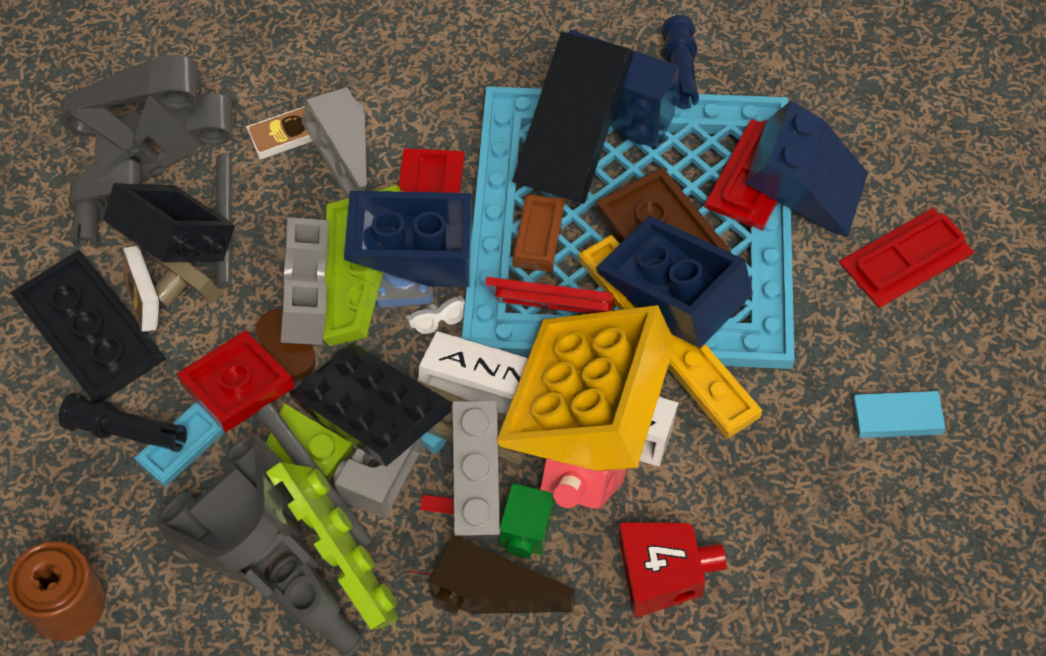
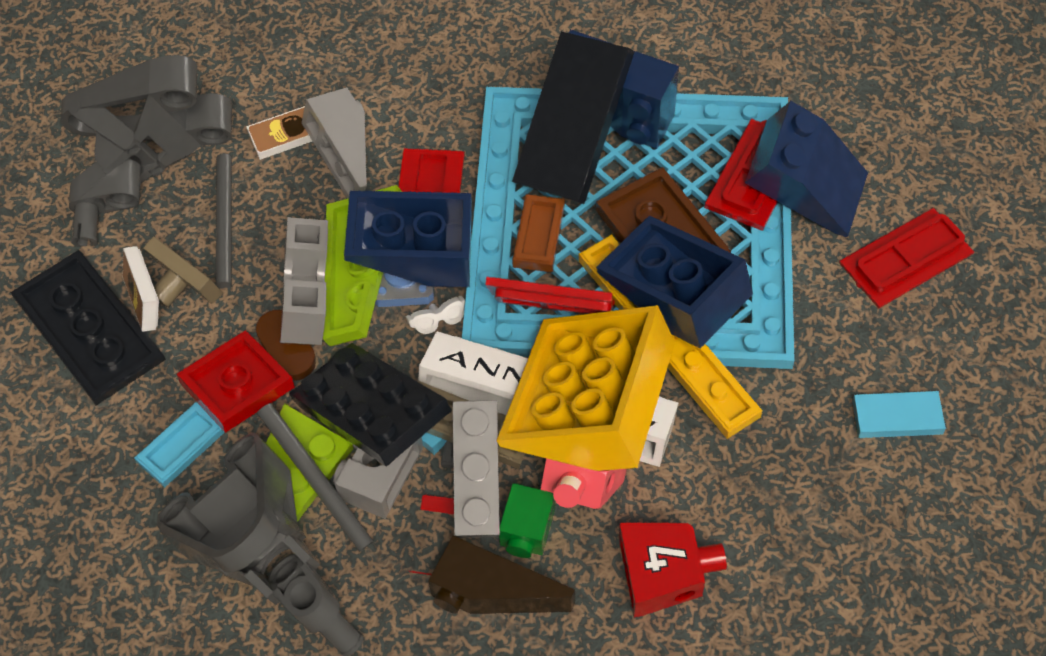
(62, 608): dark orange piece -> none
(105, 420): black pin -> none
(168, 223): black window -> none
(336, 543): lime wing -> none
(681, 51): dark blue pin -> none

